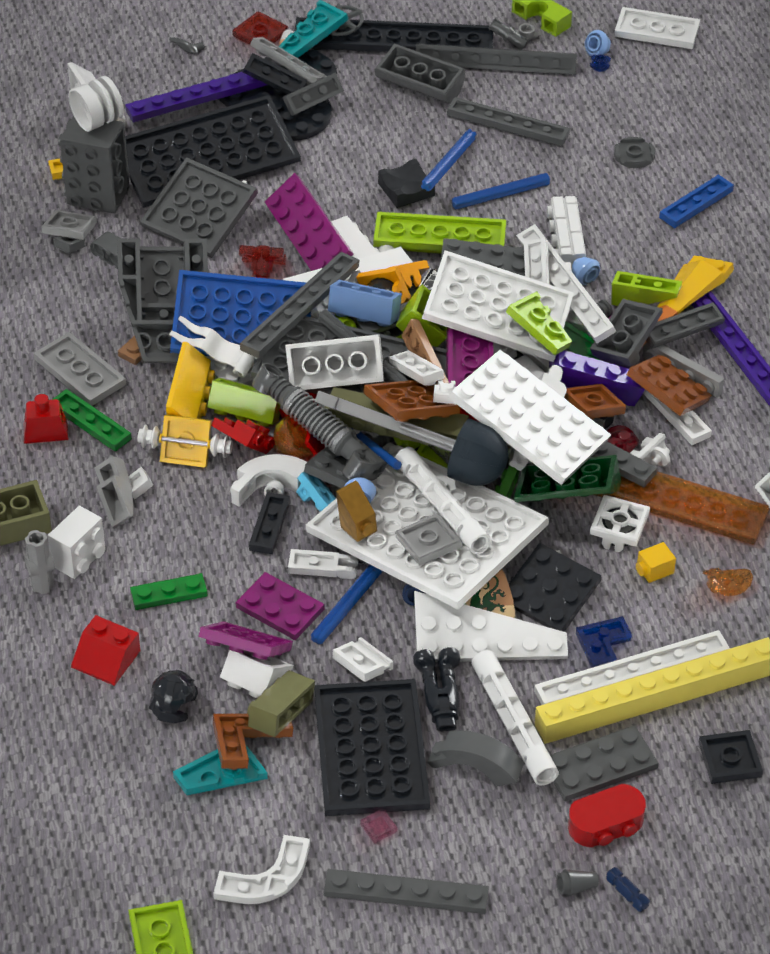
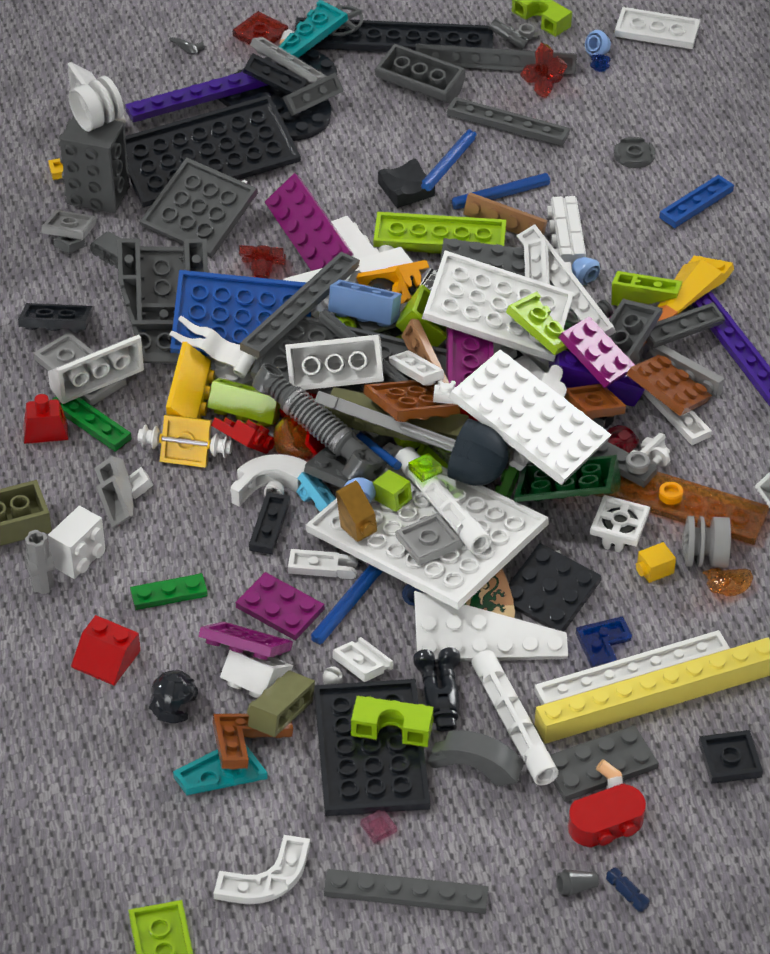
(55, 317): none -> black plate
(97, 369): none -> white slope
(331, 675): none -> white hinge
(373, 714): none -> lime arch
(392, 490): none -> lime brick
(425, 467): none -> clear neon green plate
(516, 220): none -> medium nougat plate
(545, 71): none -> clear red plant
(596, 351): none -> plate
(612, 774): none -> light nougat arm
(637, 462): none -> light grey tile
(670, 493): none -> light orange tile
(707, 541): none -> light grey wheel

